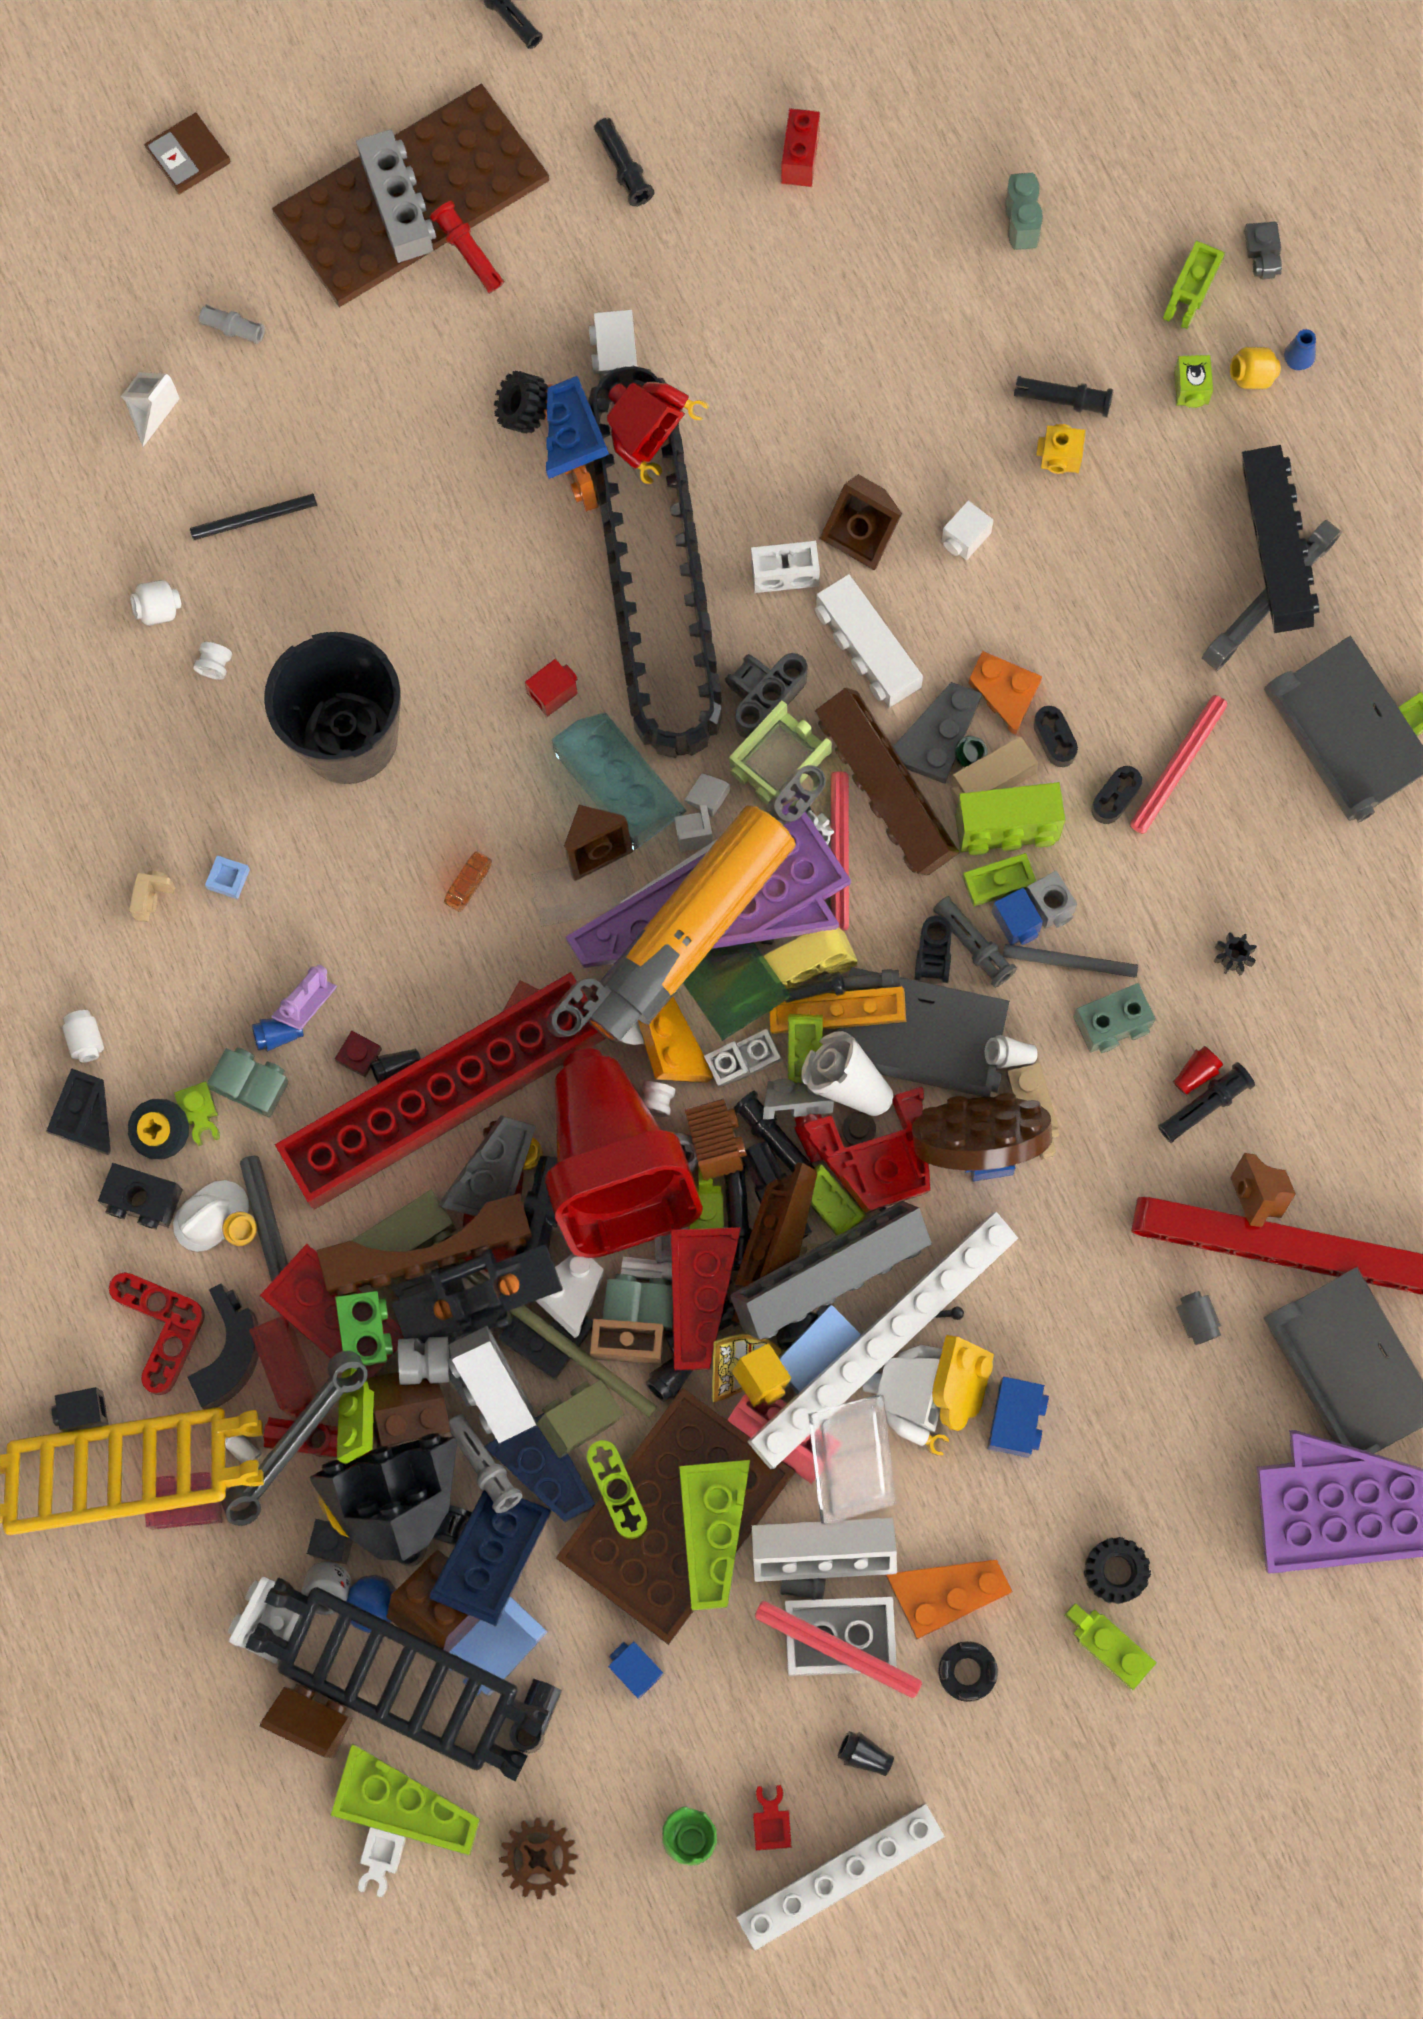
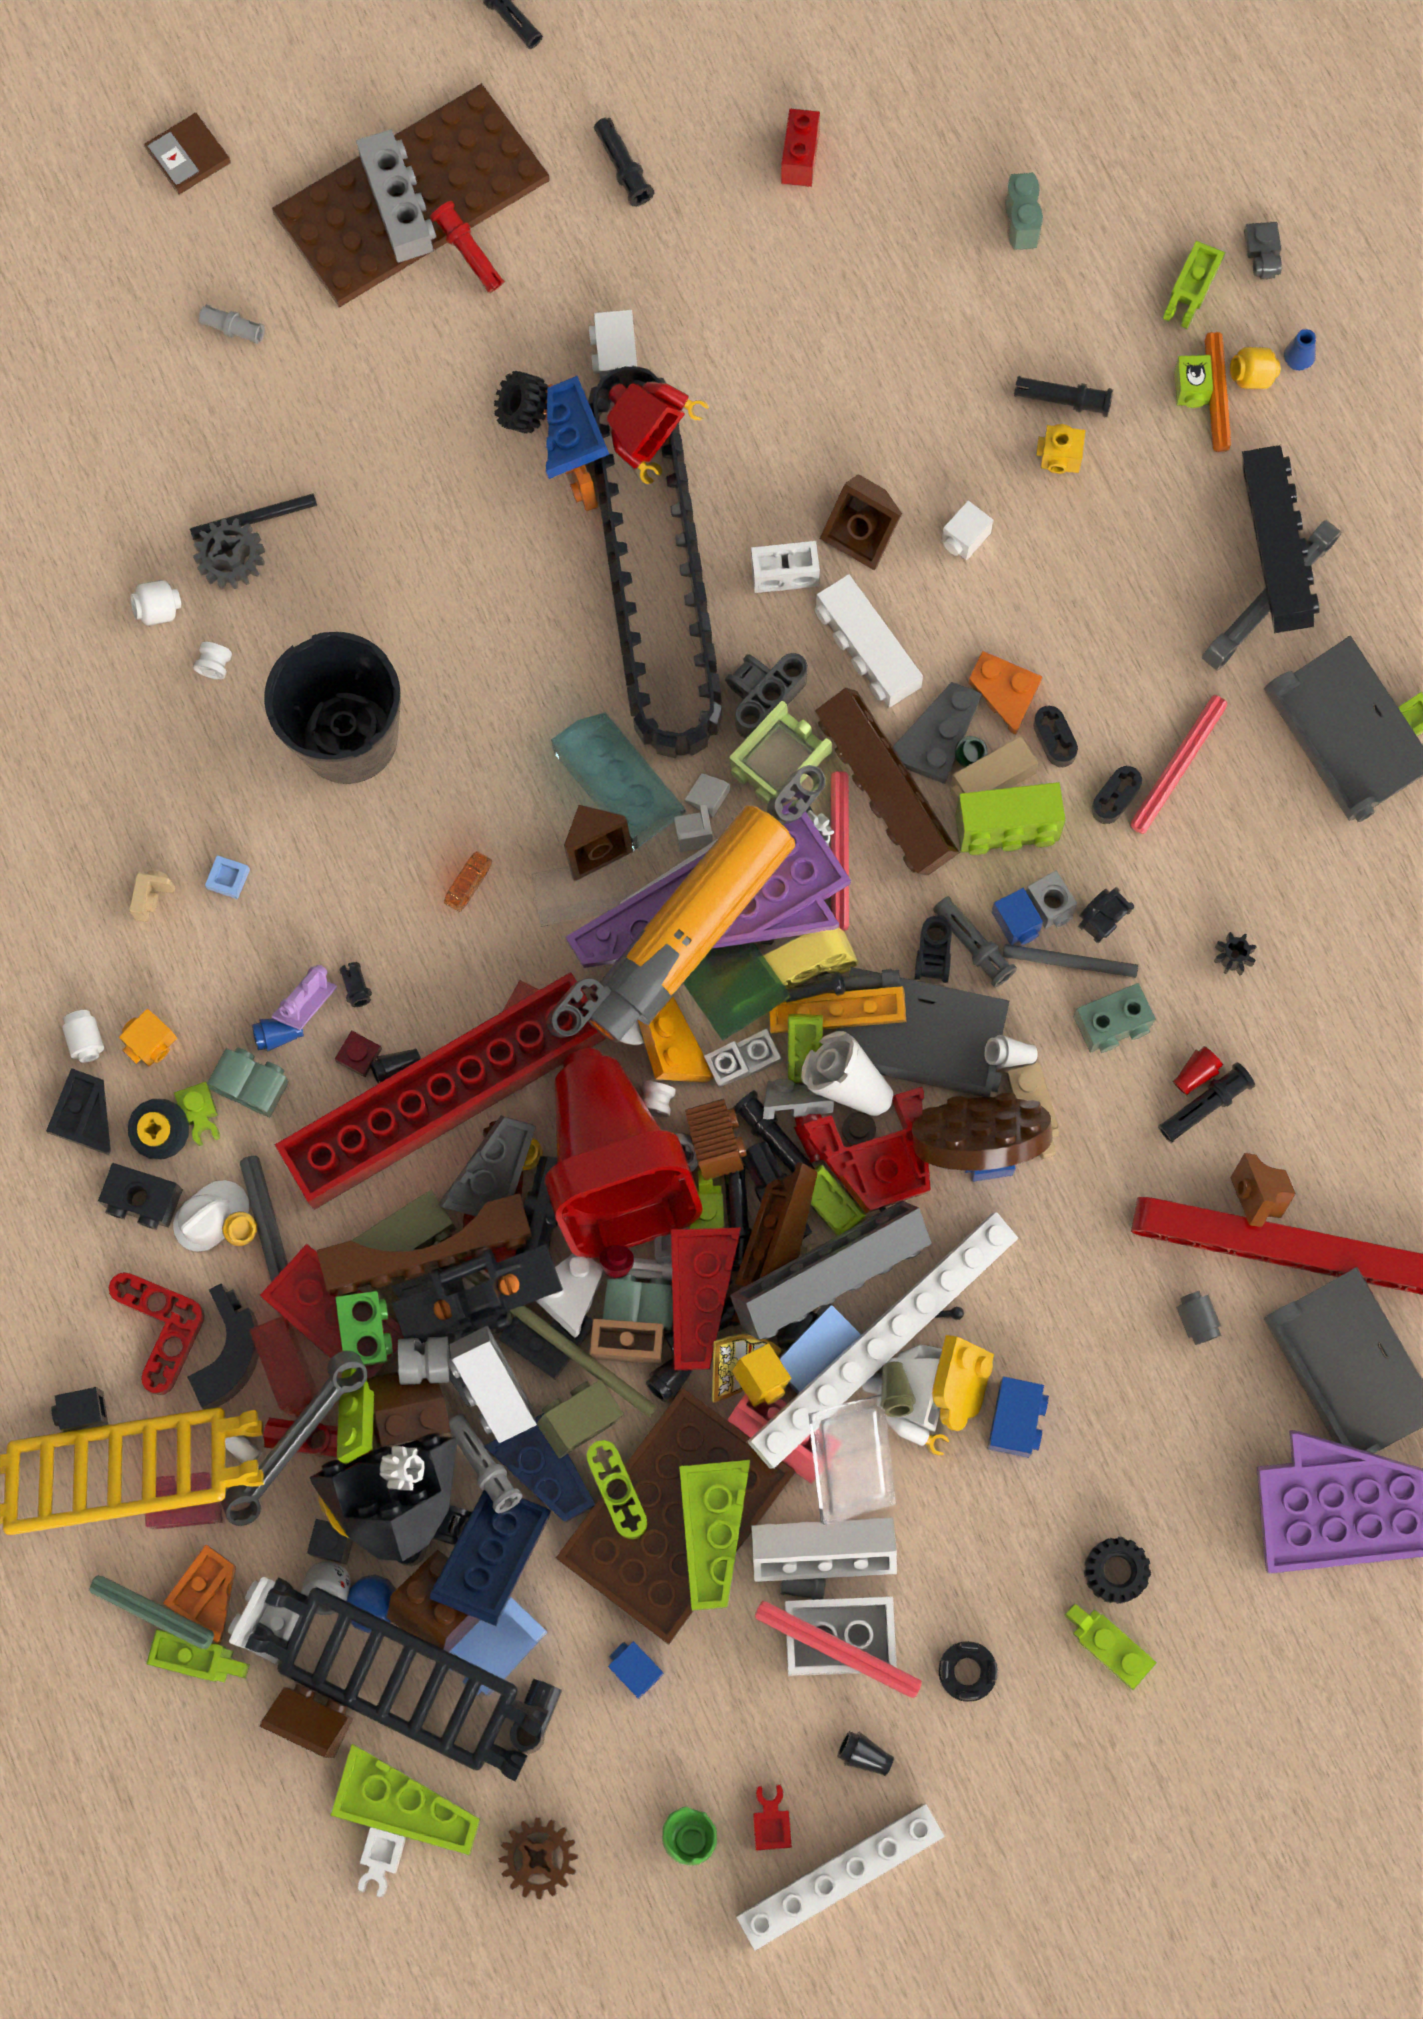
(146, 1038): none -> light orange brick
(149, 402): white slope -> none
(151, 1612): none -> sand green axle
(183, 1657): none -> lime hinge
(205, 1592): none -> orange wing
(241, 546): none -> dark grey gear
(355, 985): none -> black pin
(402, 1468): none -> white gear
(552, 687): red brick -> none
(616, 1261): none -> dark red plate
(896, 1391): none -> olive cone
(947, 1593): orange wing -> none
(998, 879): lime plate -> none
(1103, 913): none -> black piece
(1219, 399): none -> orange axle

